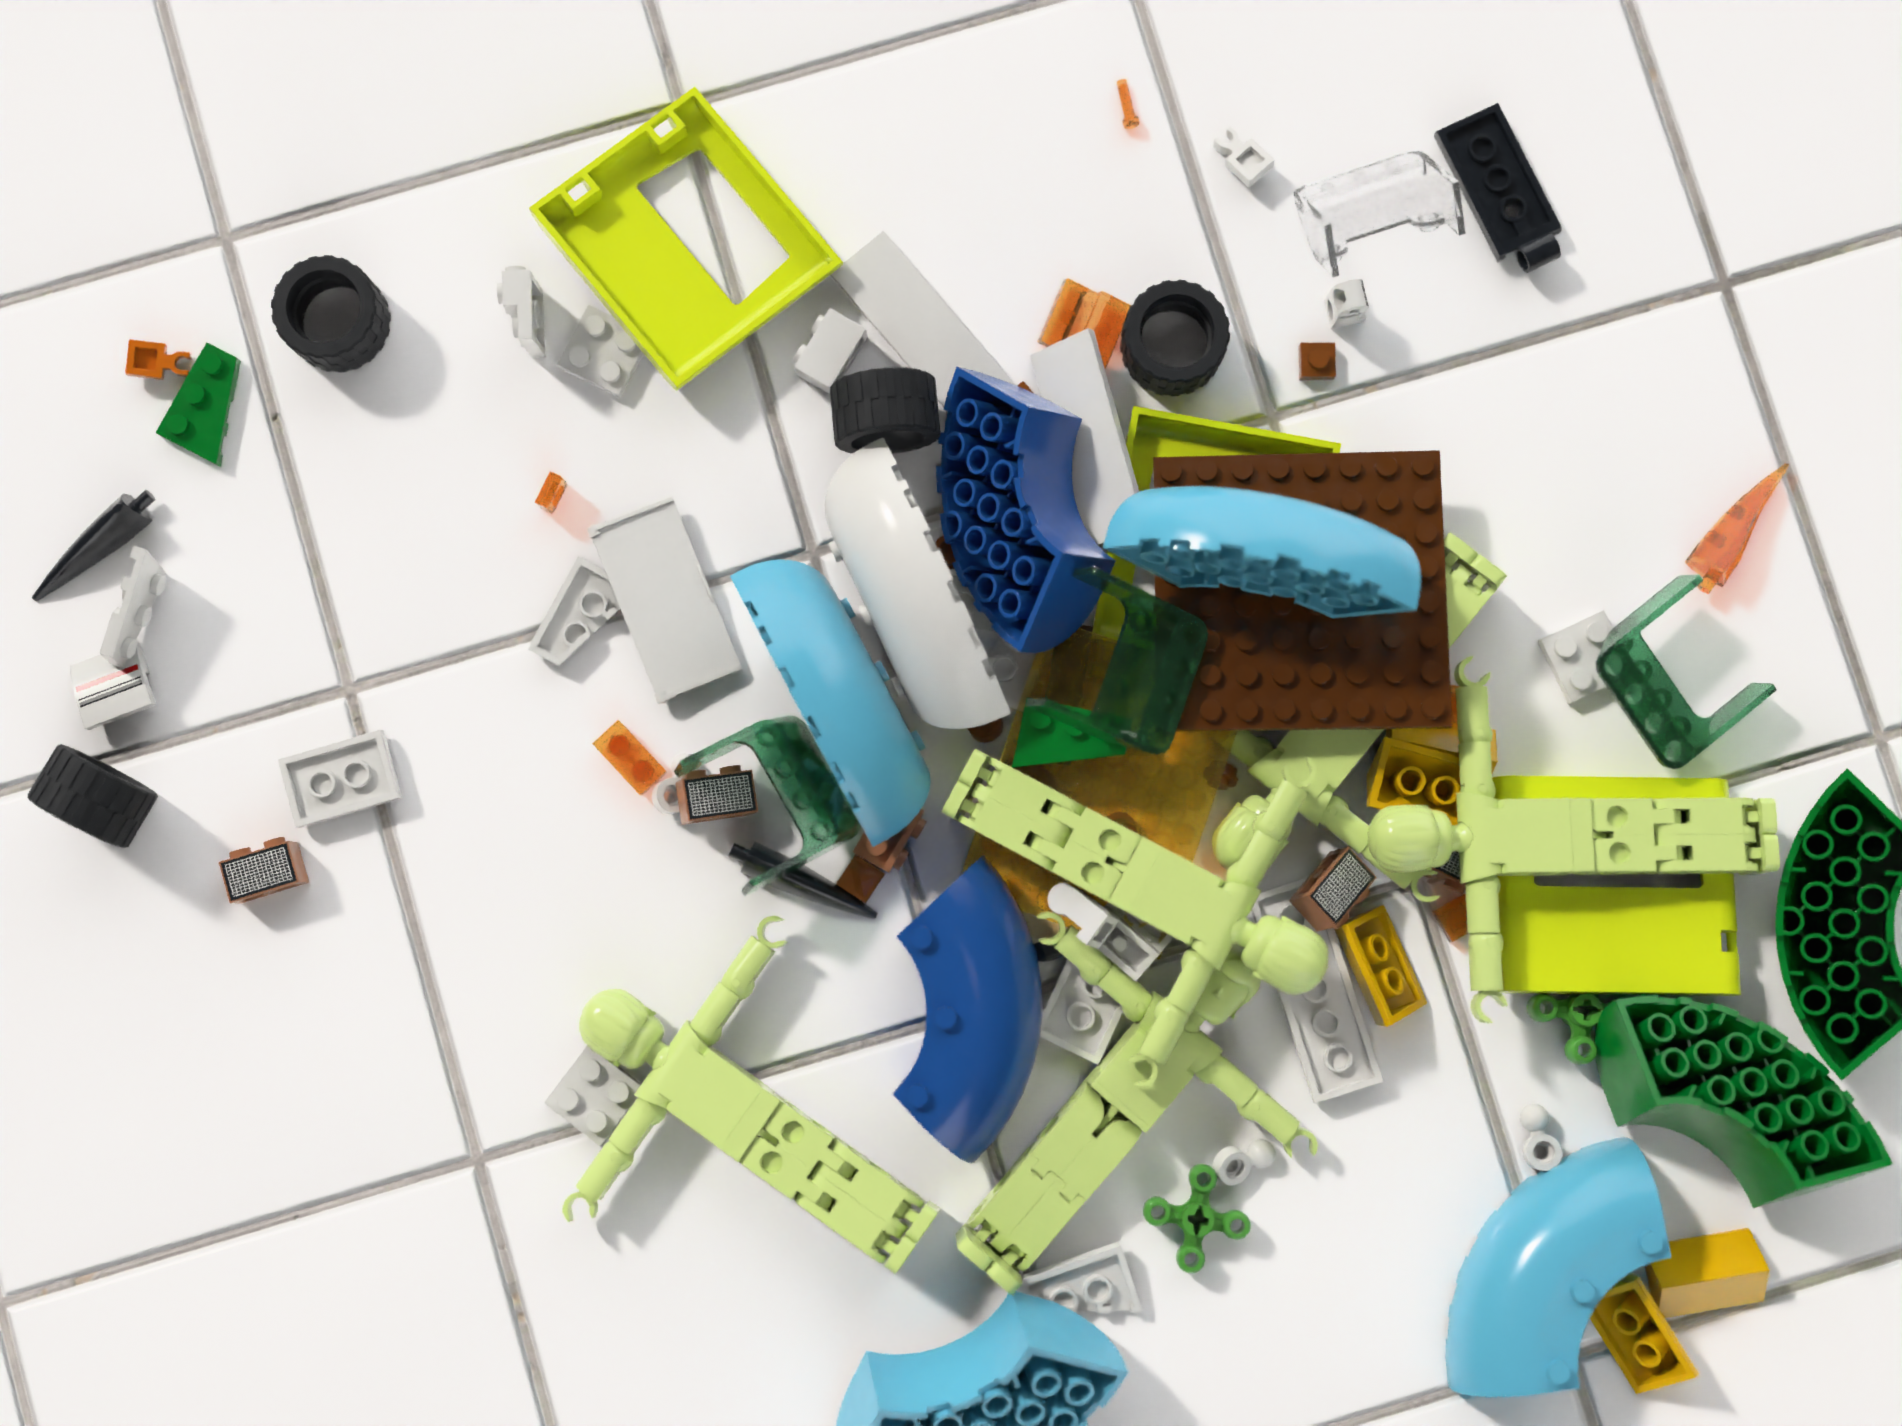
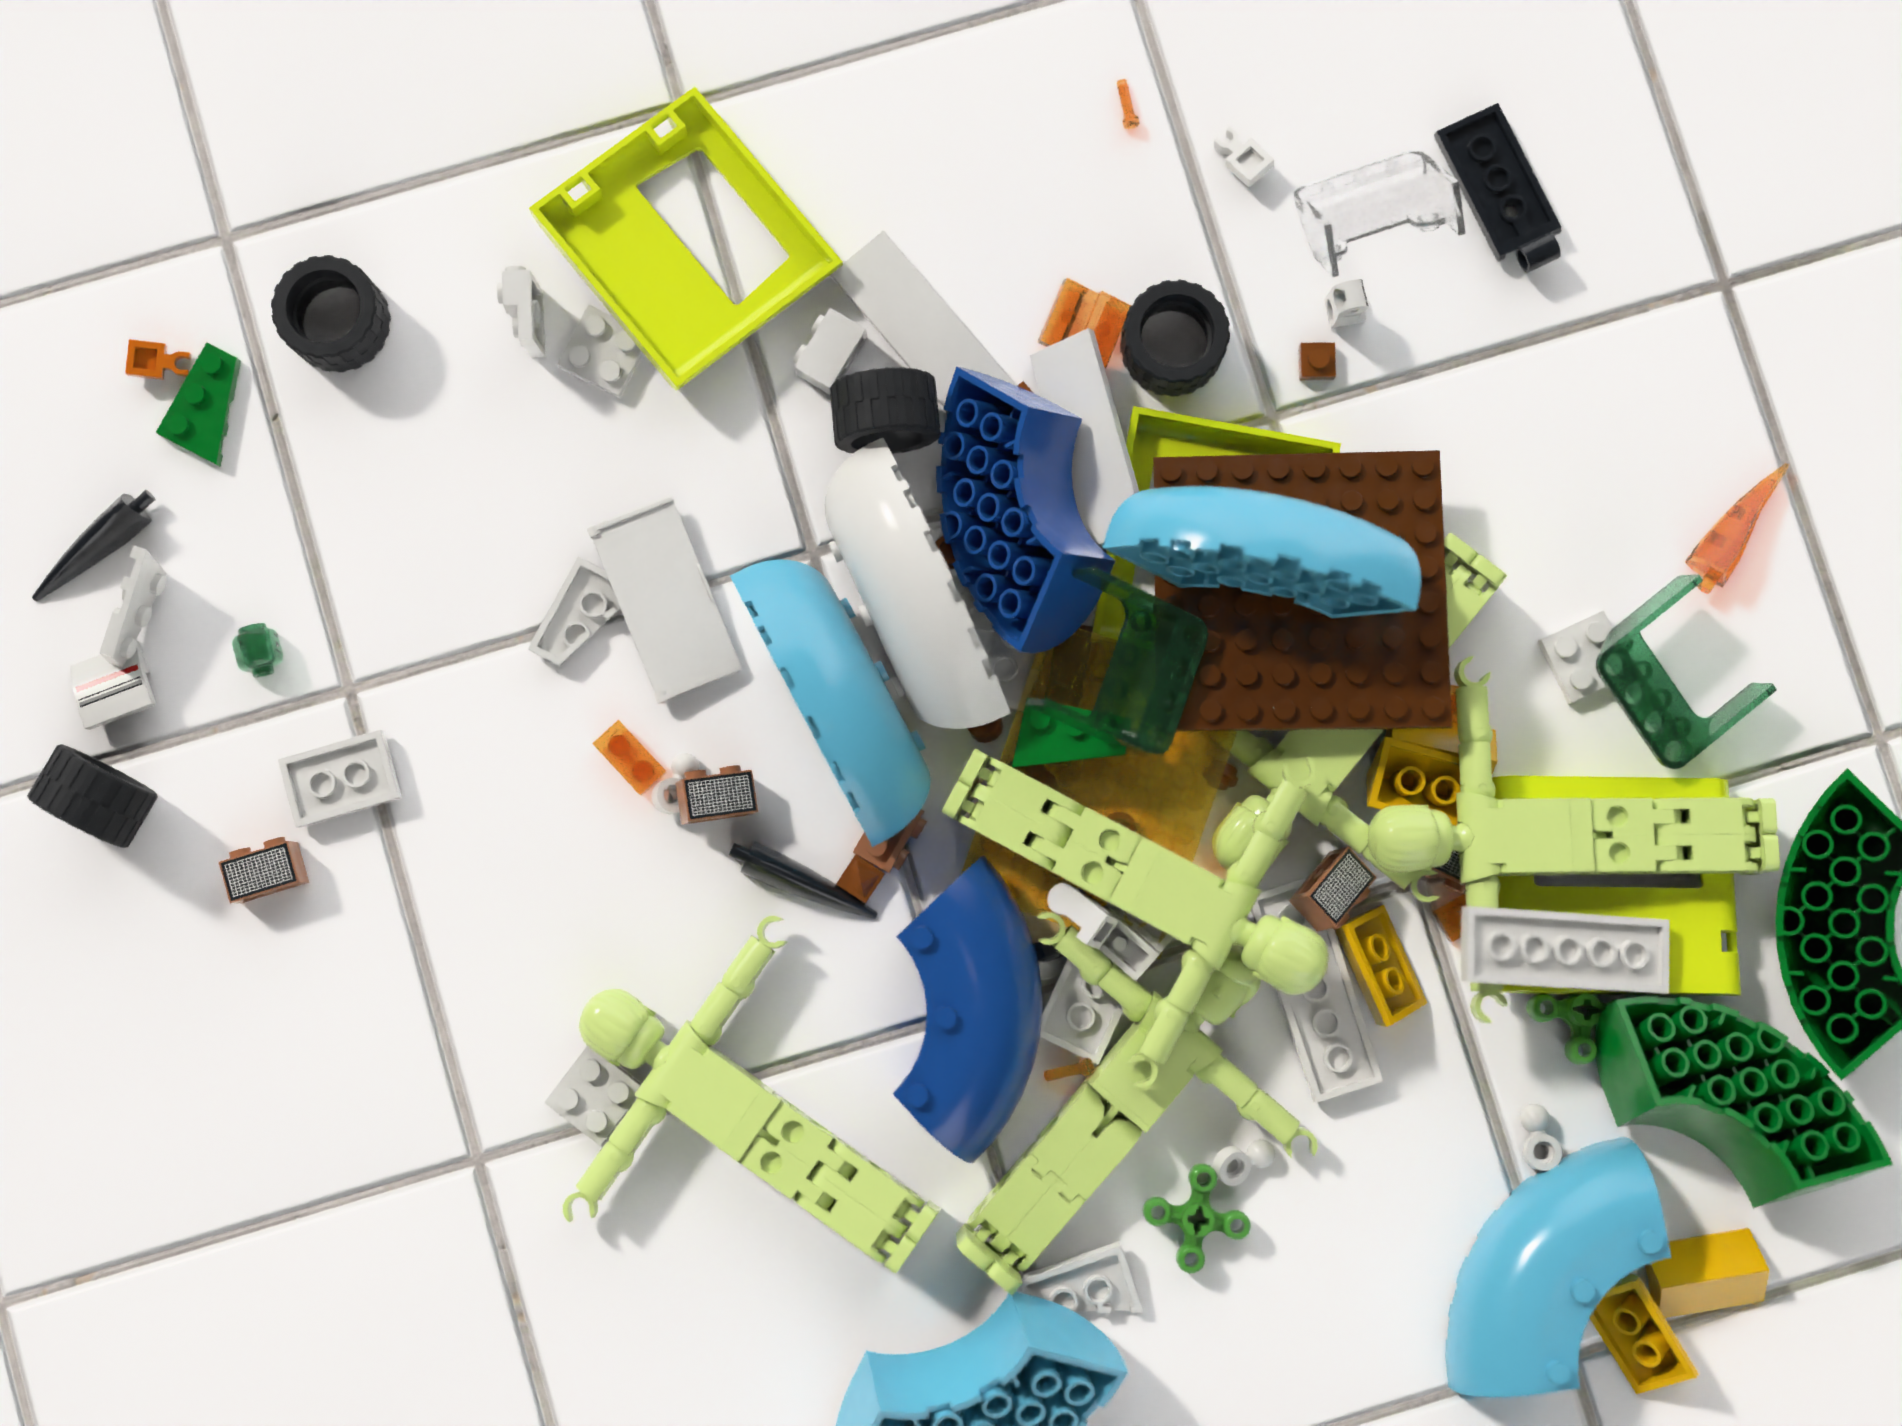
(257, 649): none -> clear green head
(551, 492): clear orange tile -> none
(800, 780): clear green windscreen -> none
(1084, 1067): none -> clear orange piece
(1564, 950): none -> white plate

